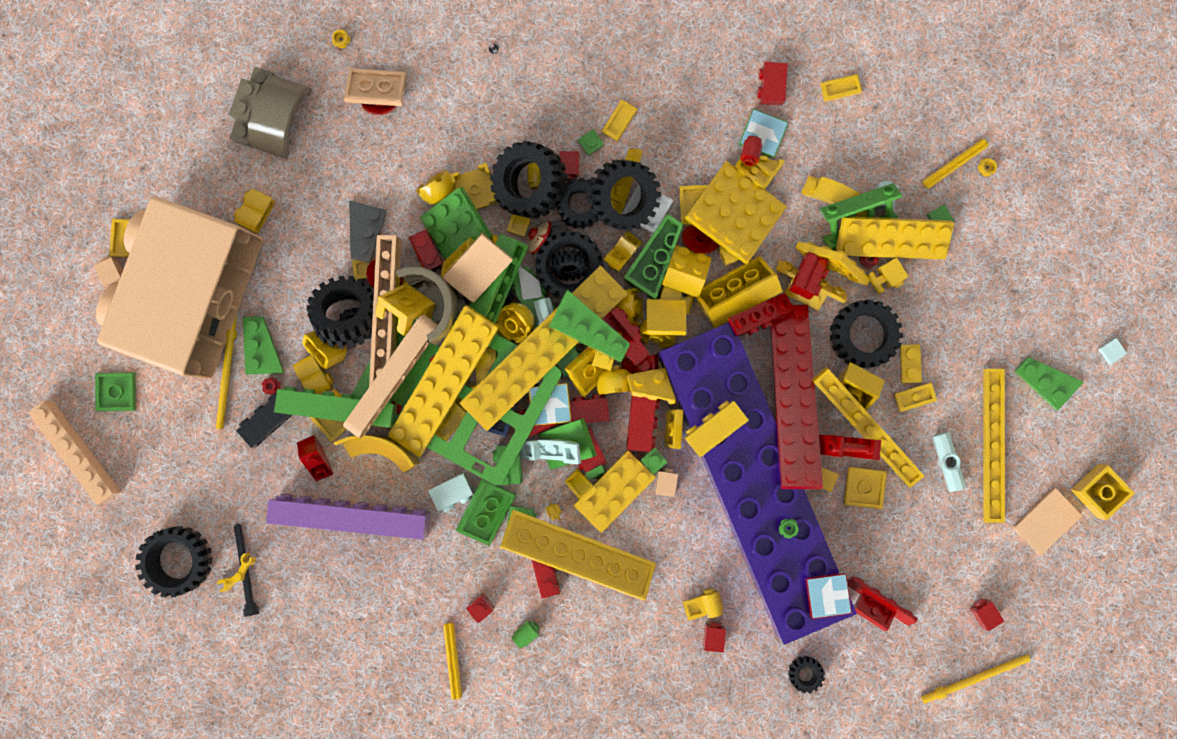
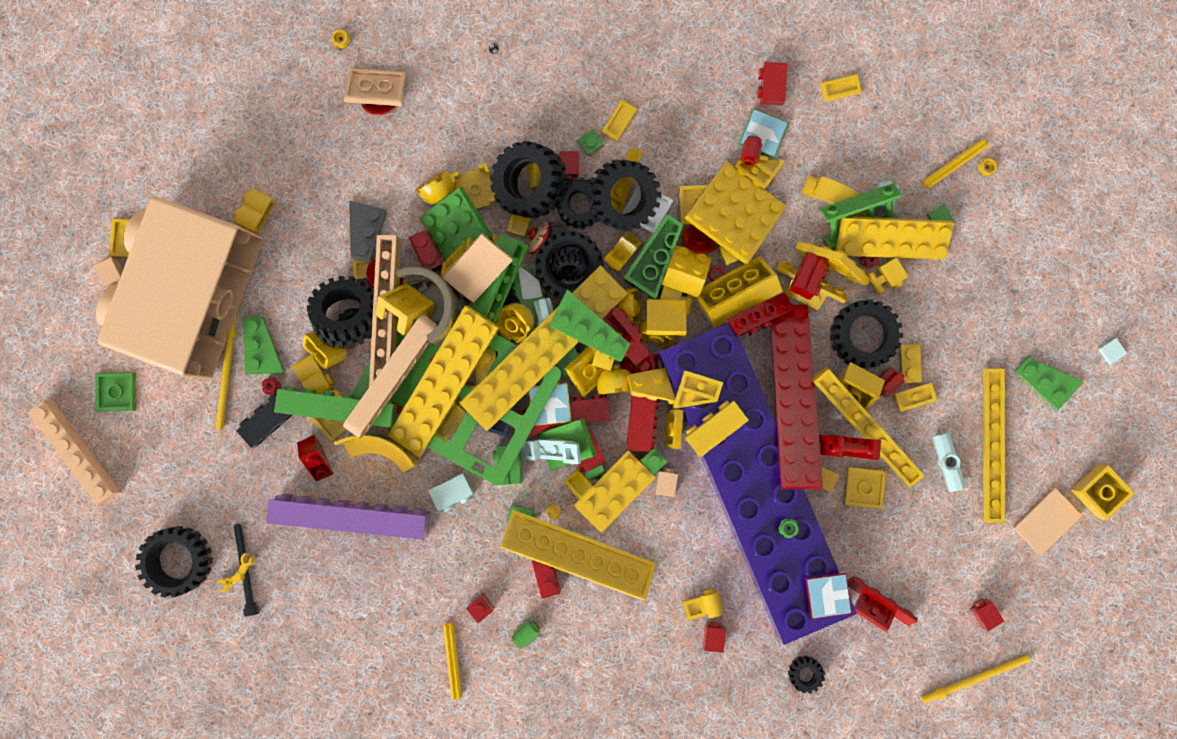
(265, 111): dark tan piece -> none
(485, 512): bright green tile -> none
(696, 390): none -> yellow wing
(713, 269): none -> red plate
(892, 382): none -> red brick

